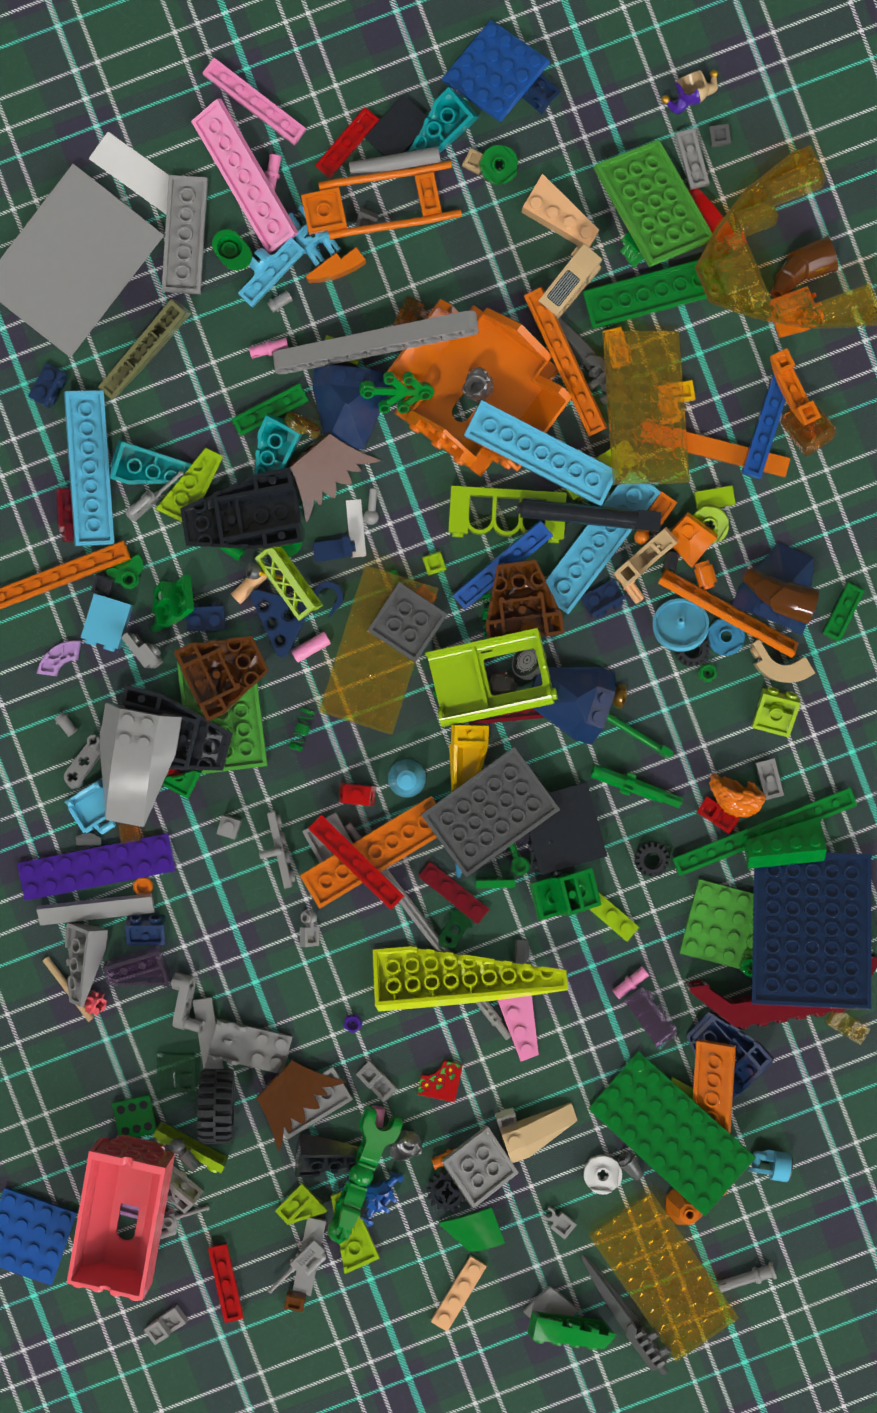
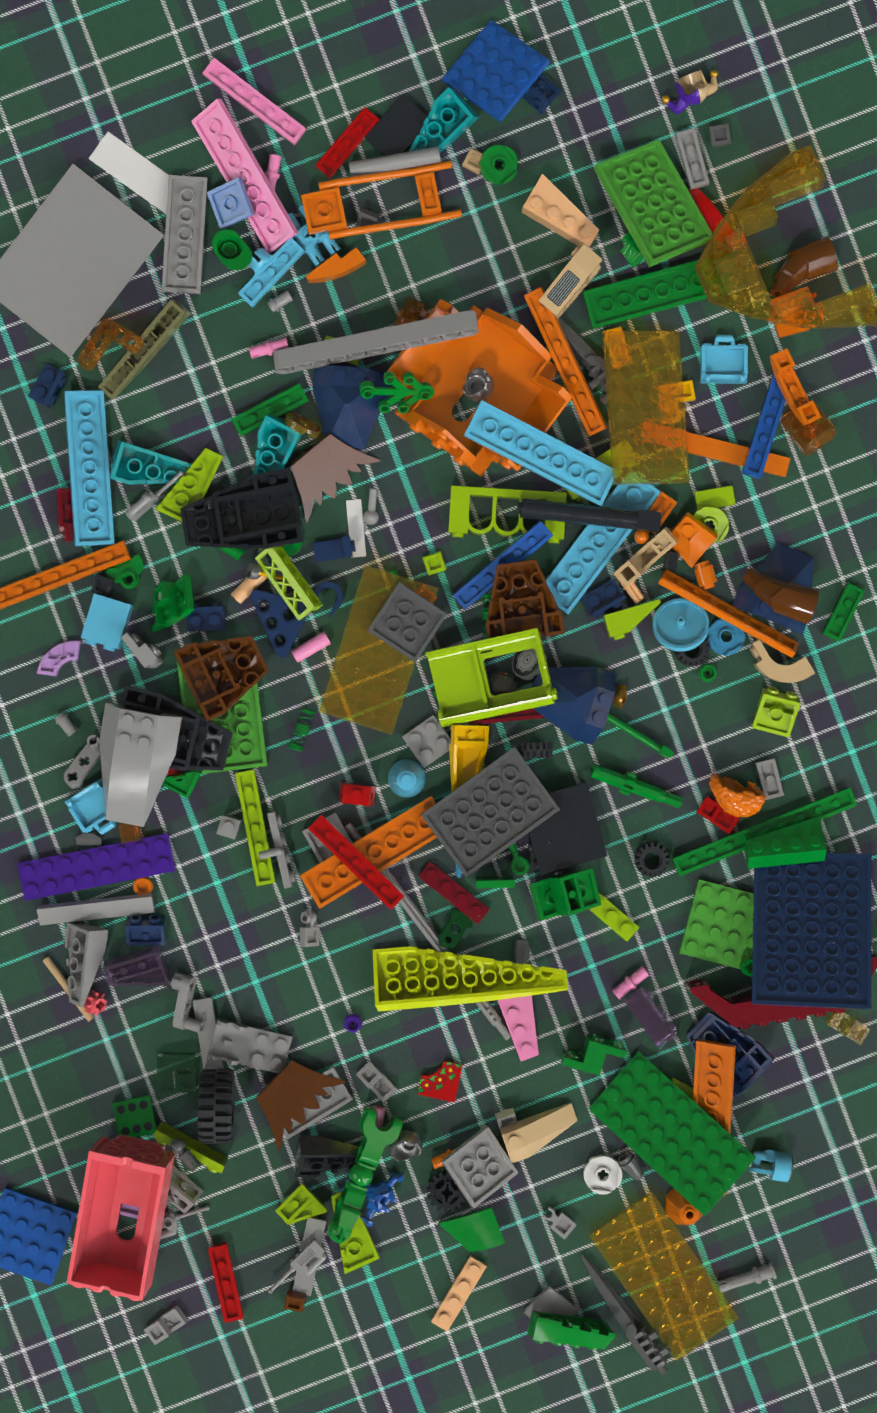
(110, 335): none -> clear orange beam
(230, 203): none -> medium blue plate
(255, 826): none -> lime plate
(428, 741): none -> light grey plate
(535, 749): none -> black tyre
(593, 1053): none -> green bracket
(625, 620): none -> lime slope
(723, 362): none -> medium azure piece

